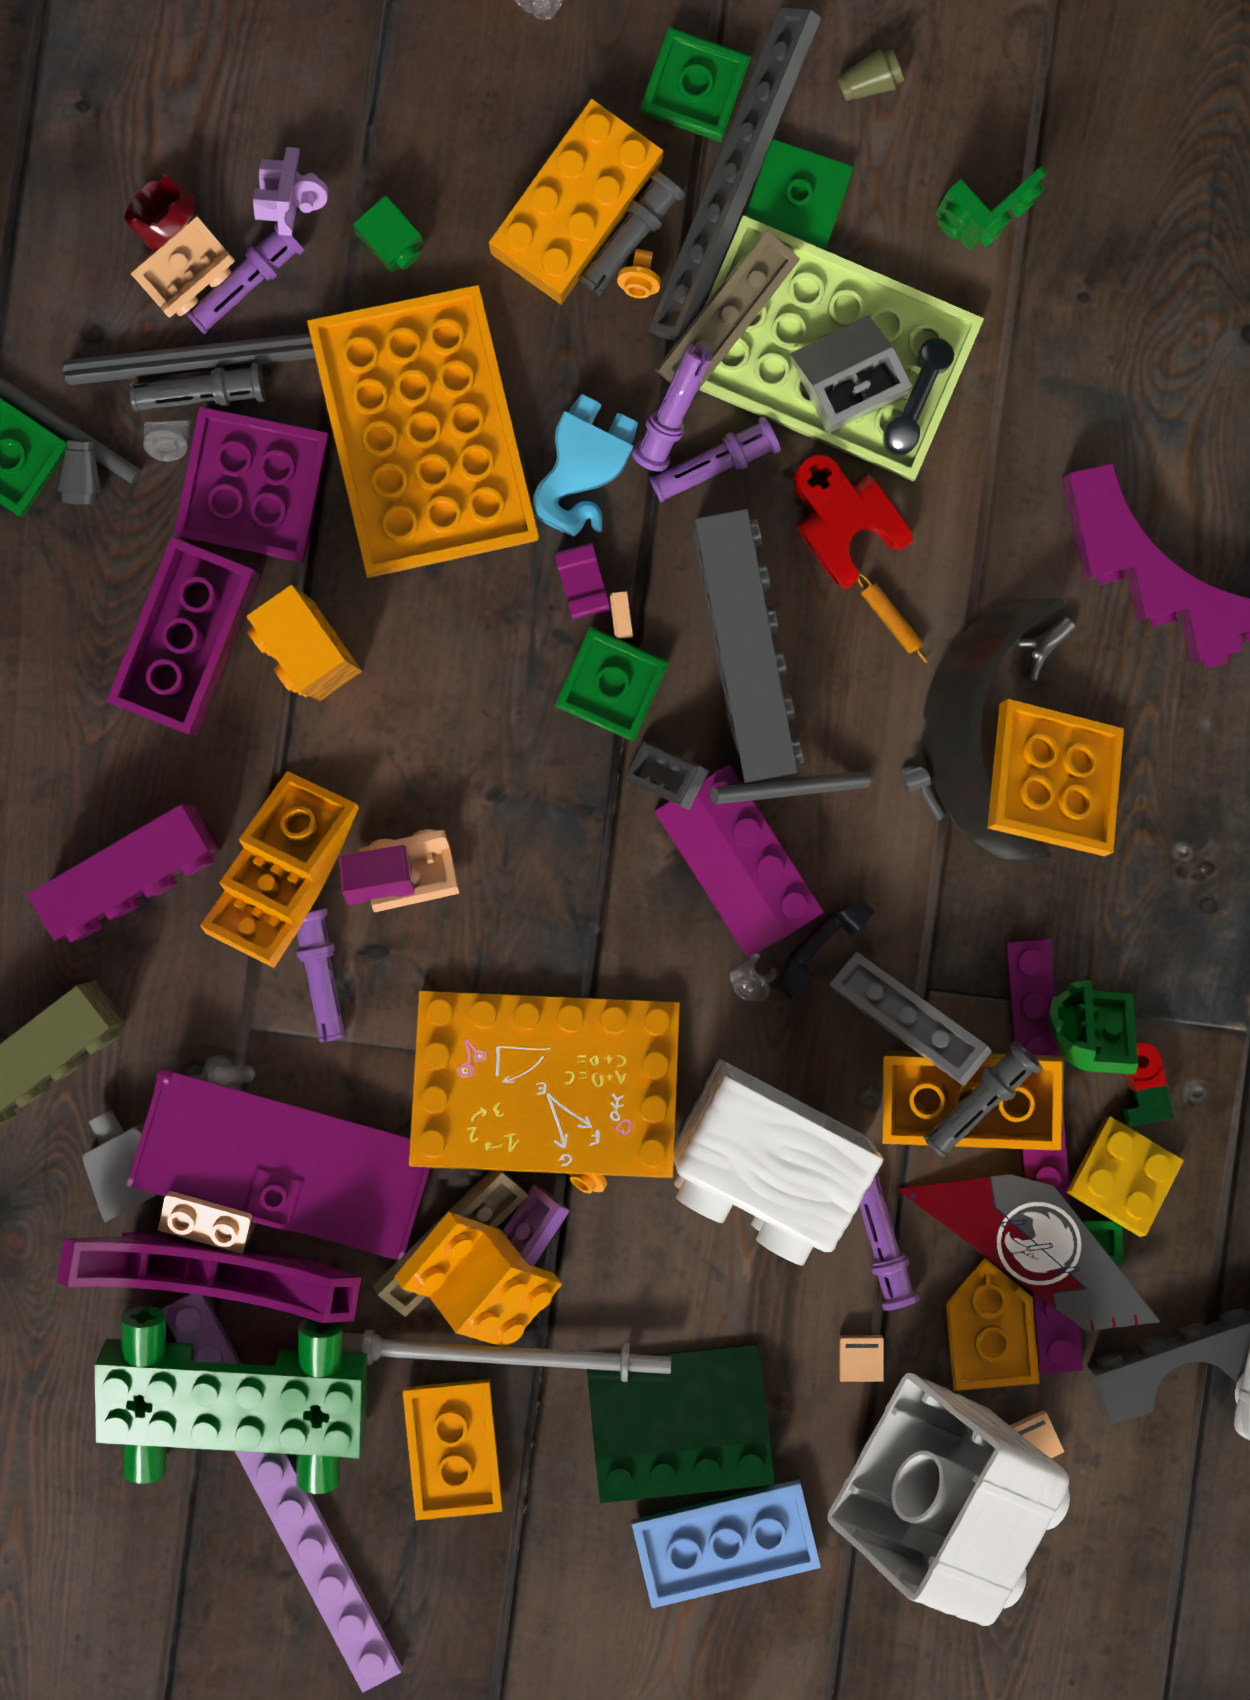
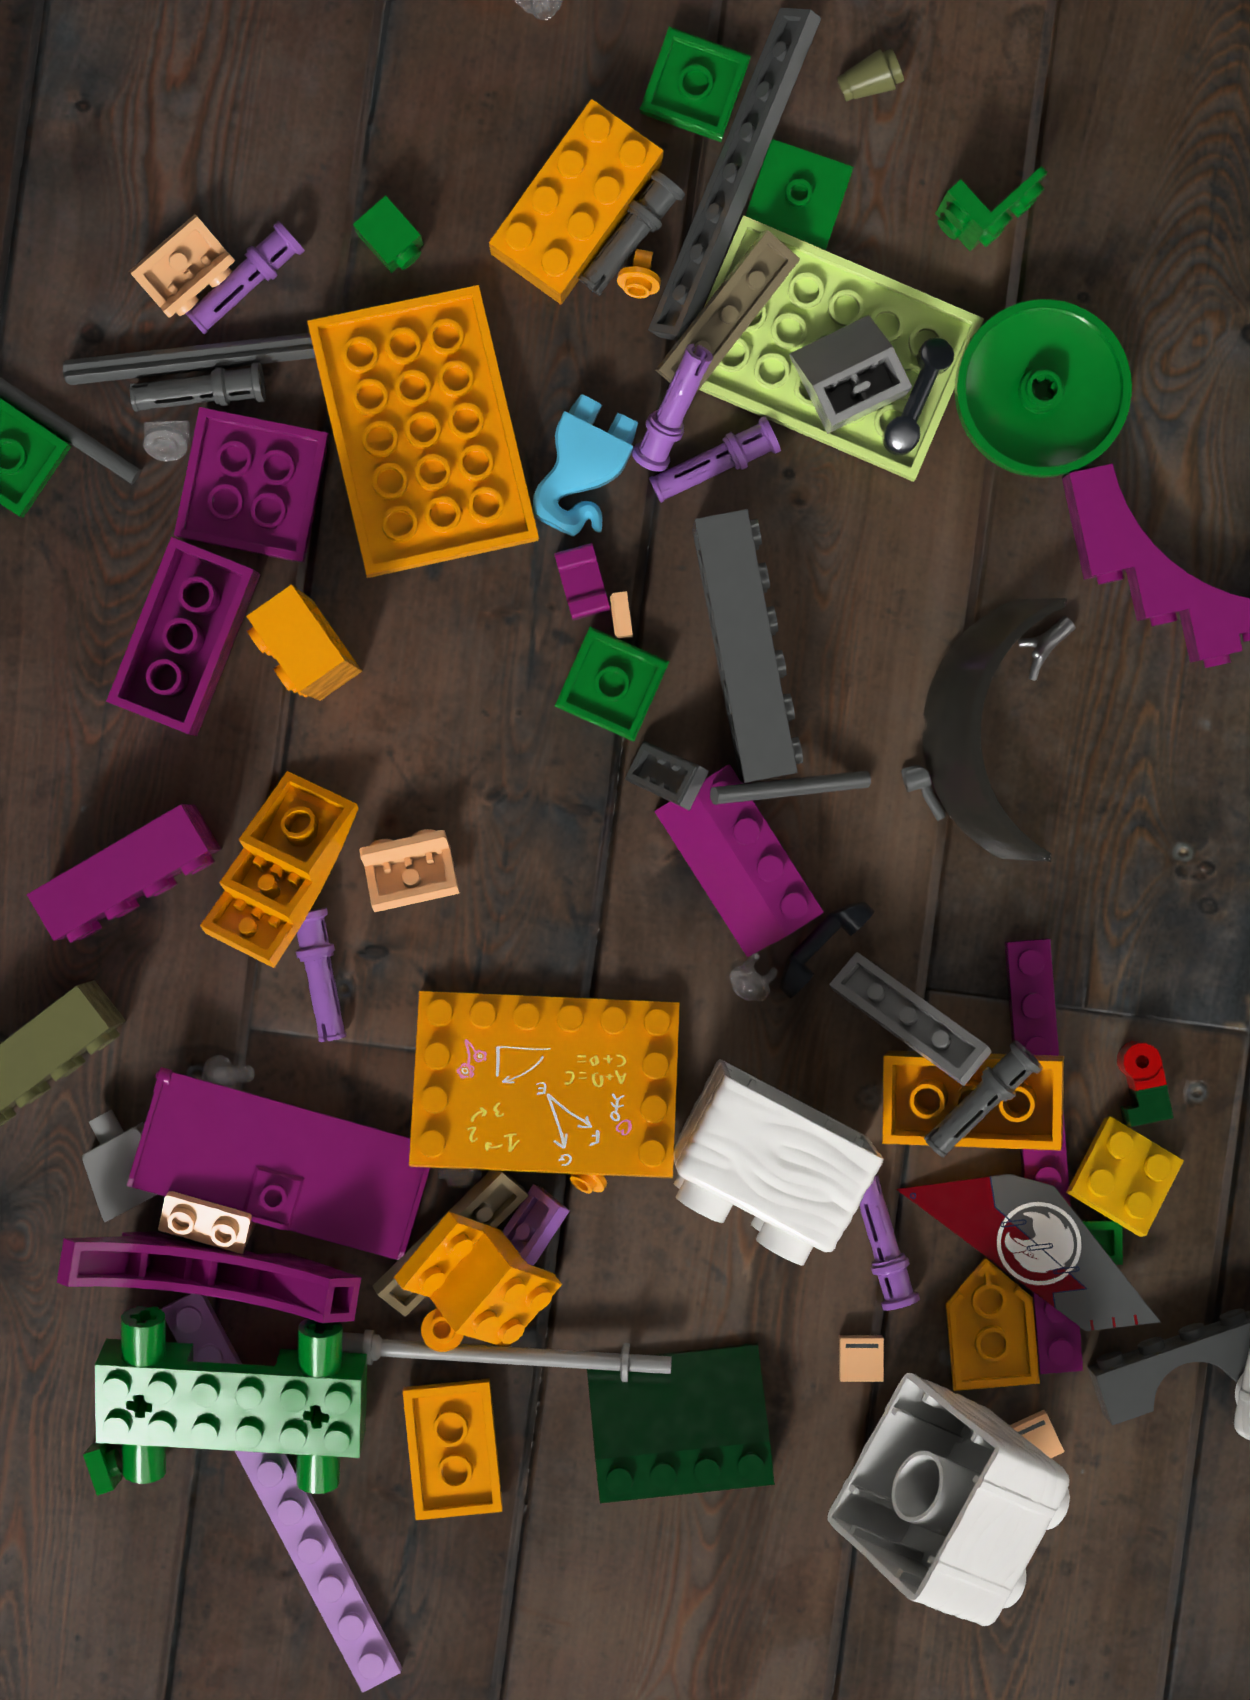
(79, 474): dark grey cone -> none
(104, 1467): none -> green plate
(160, 212): dark red hair -> none
(285, 189): lavender hips -> none
(376, 874): magenta piece -> none
(438, 1332): none -> light orange plate
(725, 1543): light blue plate -> none
(841, 513): red piece -> none
(892, 618): light orange piece -> none
(1043, 388): none -> green dish
(1055, 778): light orange plate -> none
(1095, 1029): green slope -> none

